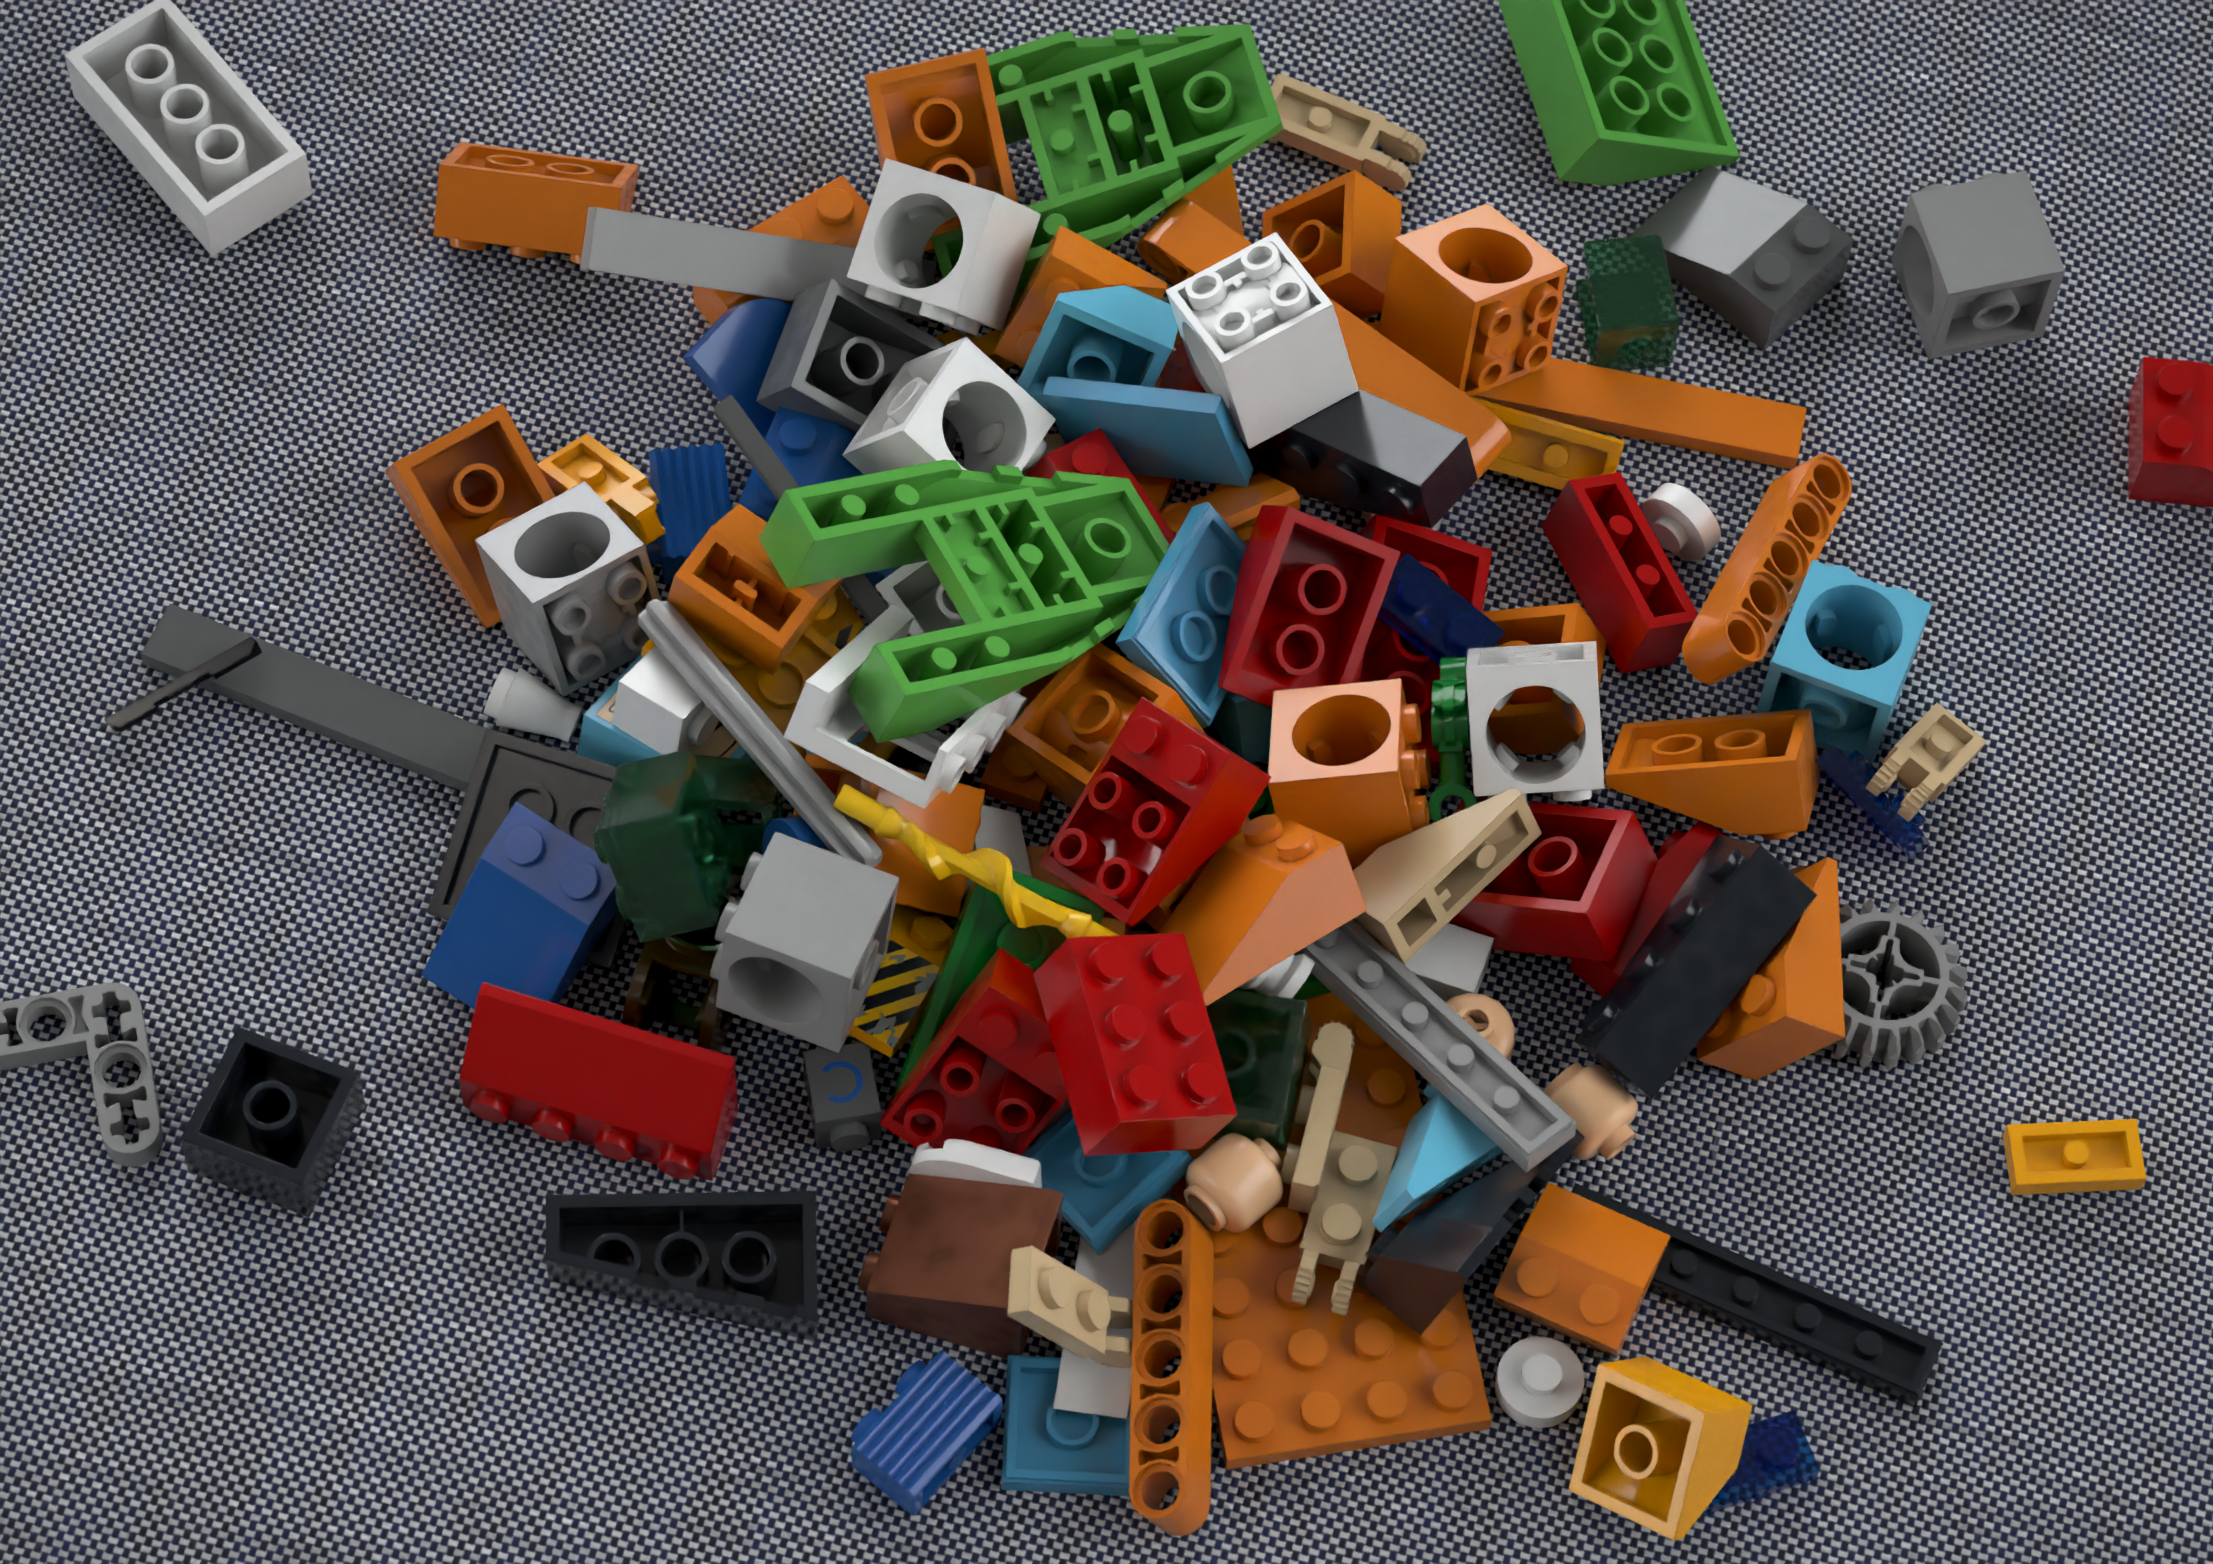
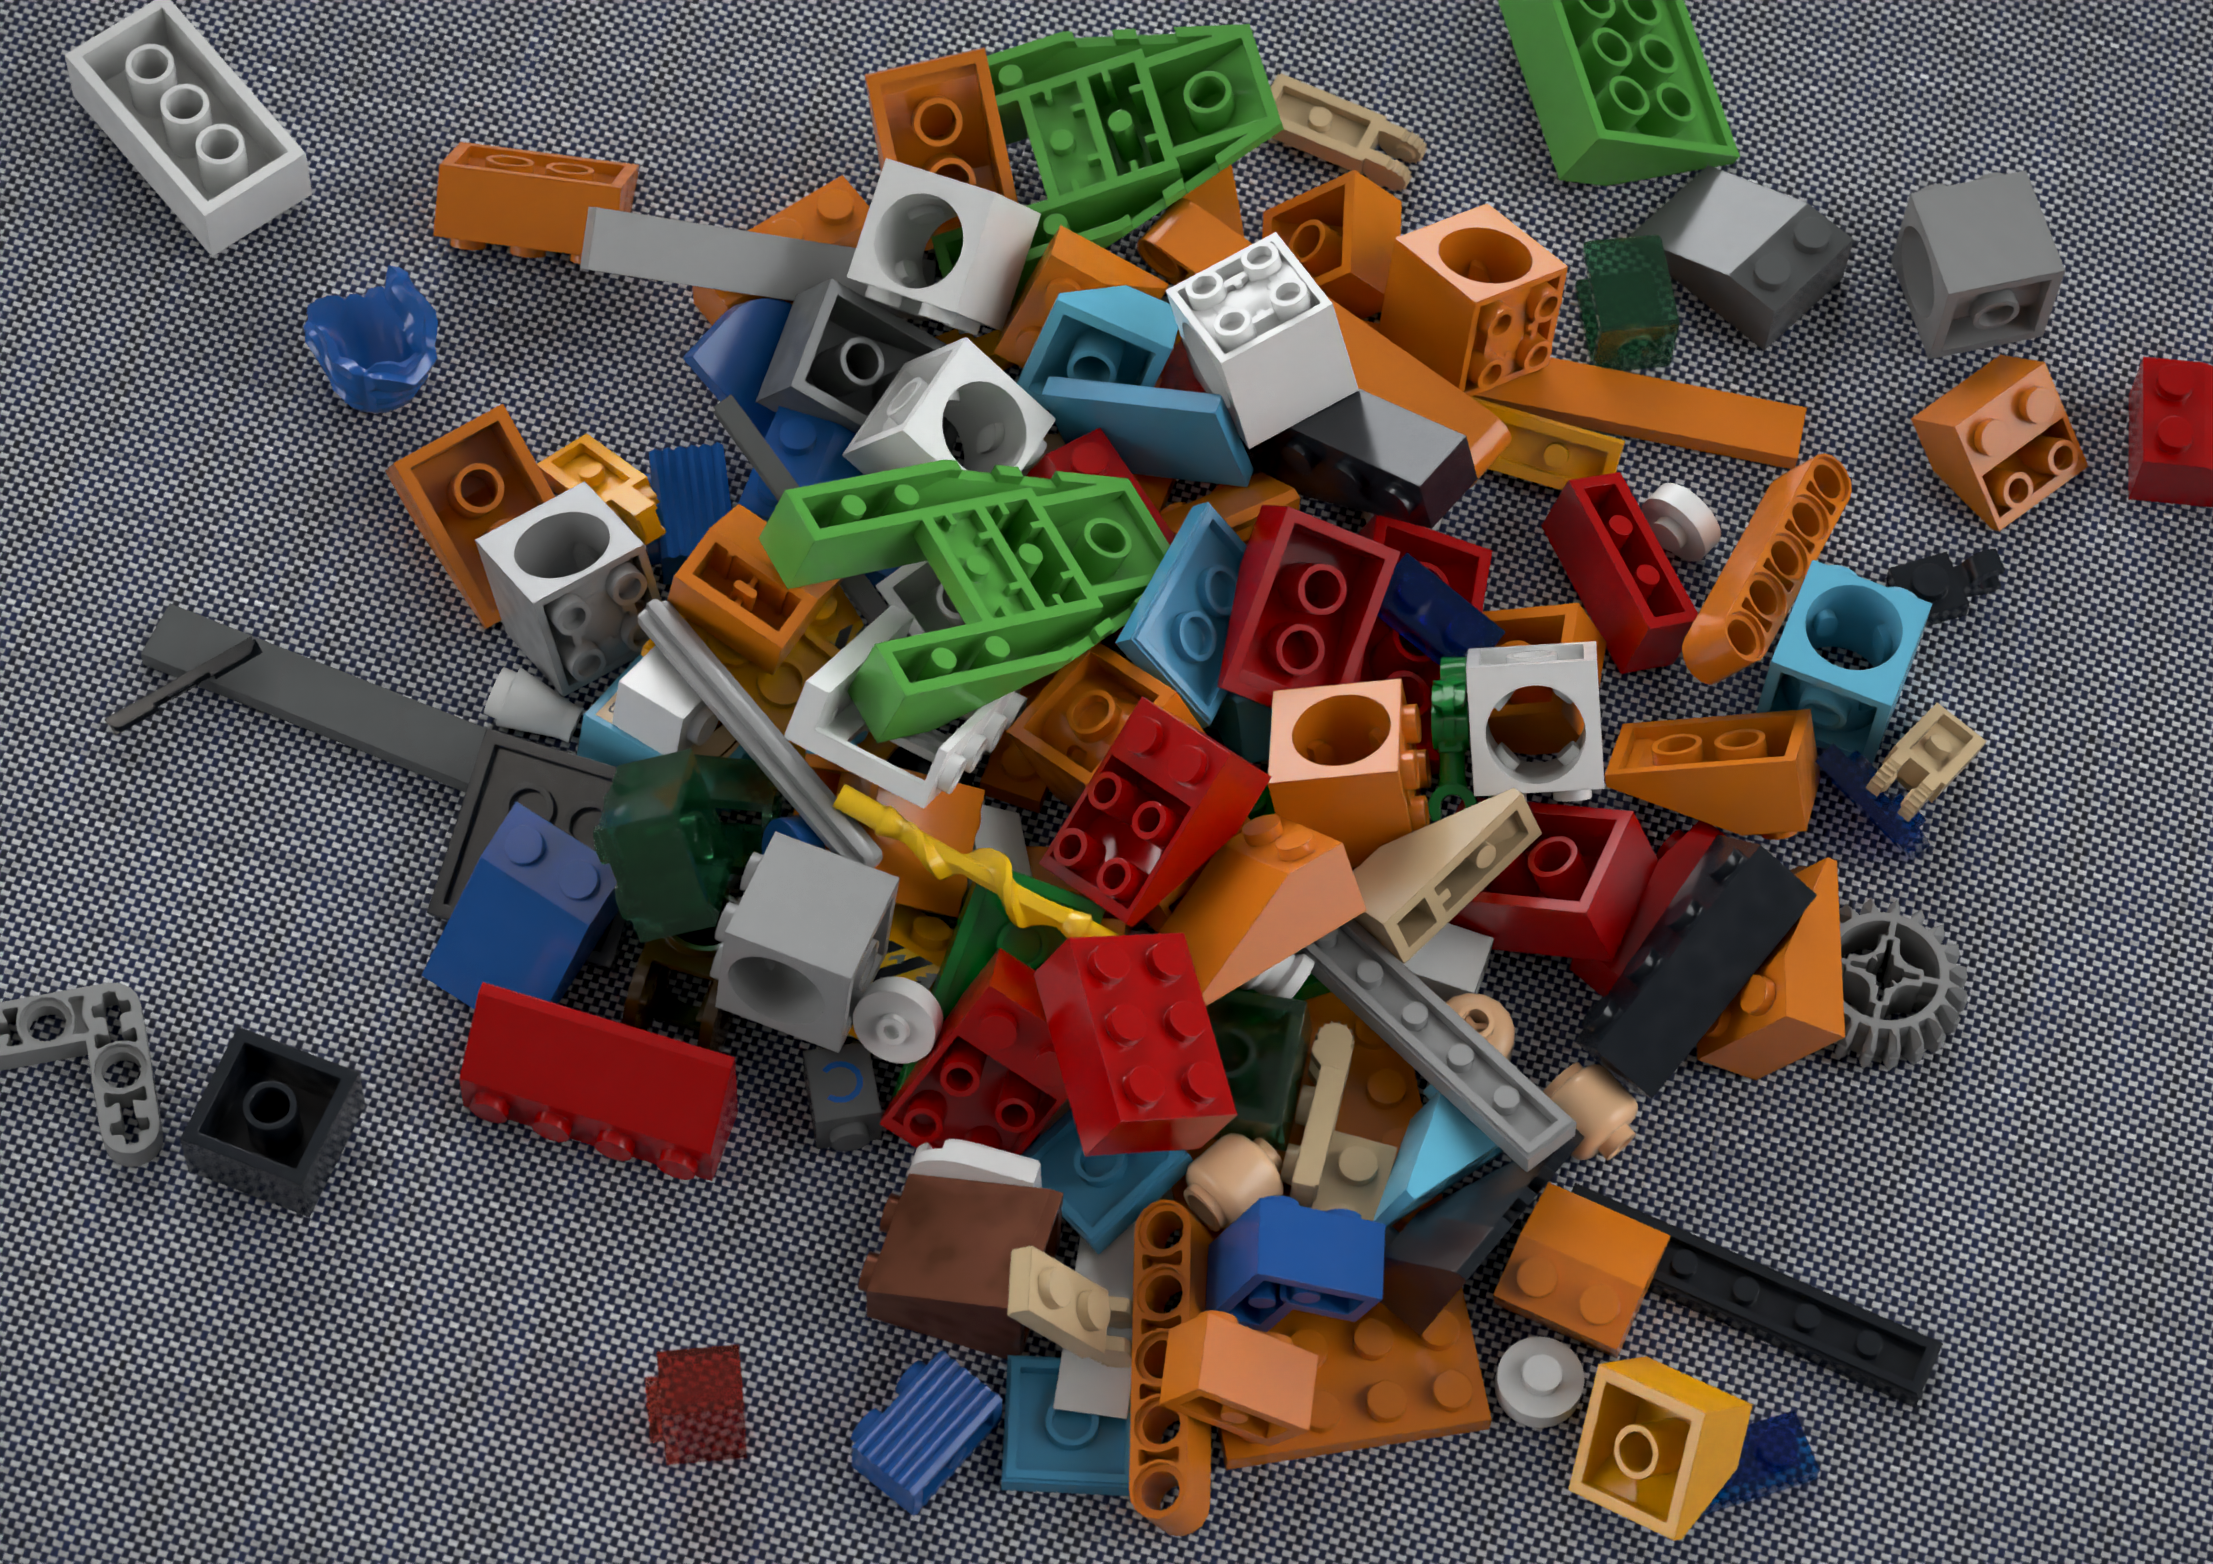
(375, 343): none -> blue hair
(695, 1253): black wedge -> none
(697, 1405): none -> clear red brick
(898, 1019): none -> white wheel
(1239, 1378): none -> orange brick
(1295, 1259): none -> blue brick
(1948, 586): none -> black plate
(2001, 439): none -> orange slope
(2074, 1157): light orange plate -> none

